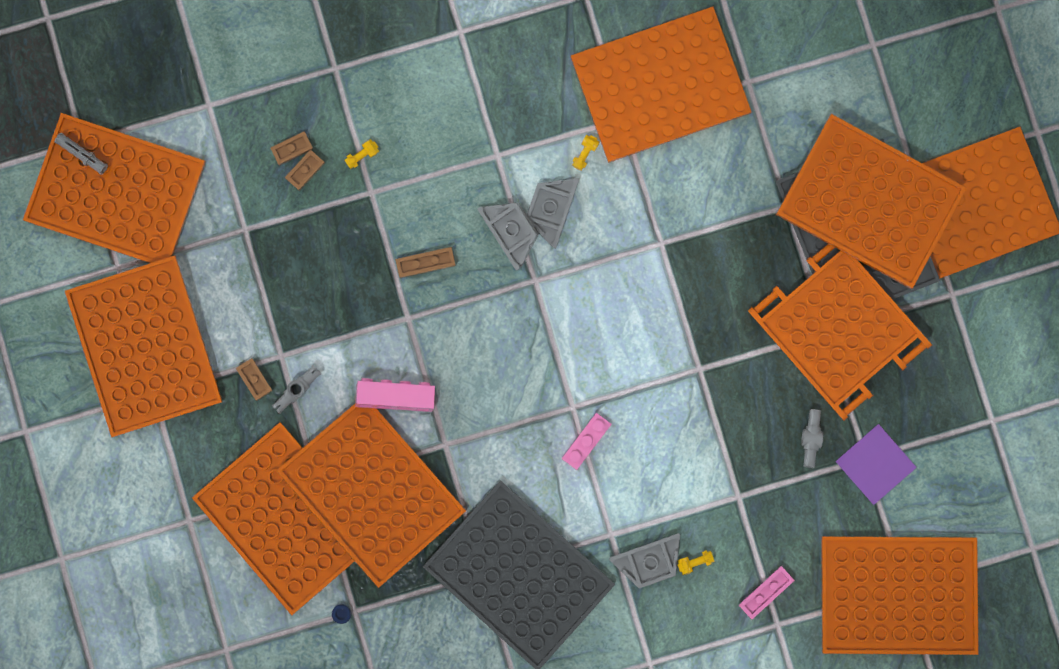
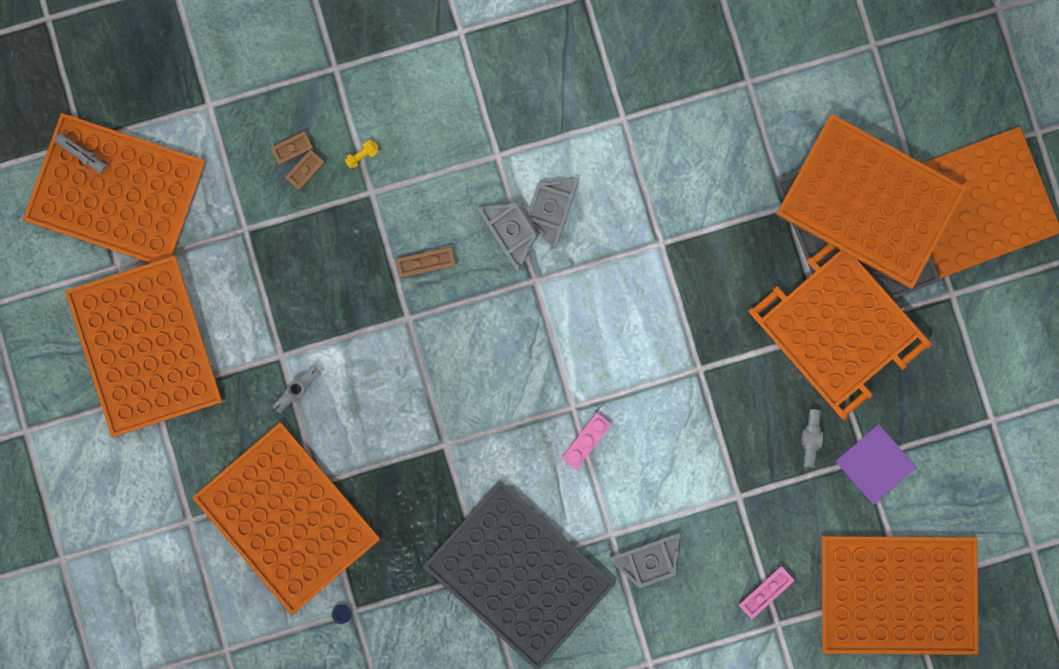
(254, 379): medium nougat plate -> none
(371, 492): orange plate -> none
(395, 395): bright pink brick -> none
(589, 143): yellow bar -> none
(660, 84): orange plate -> none
(686, 565): yellow bar -> none

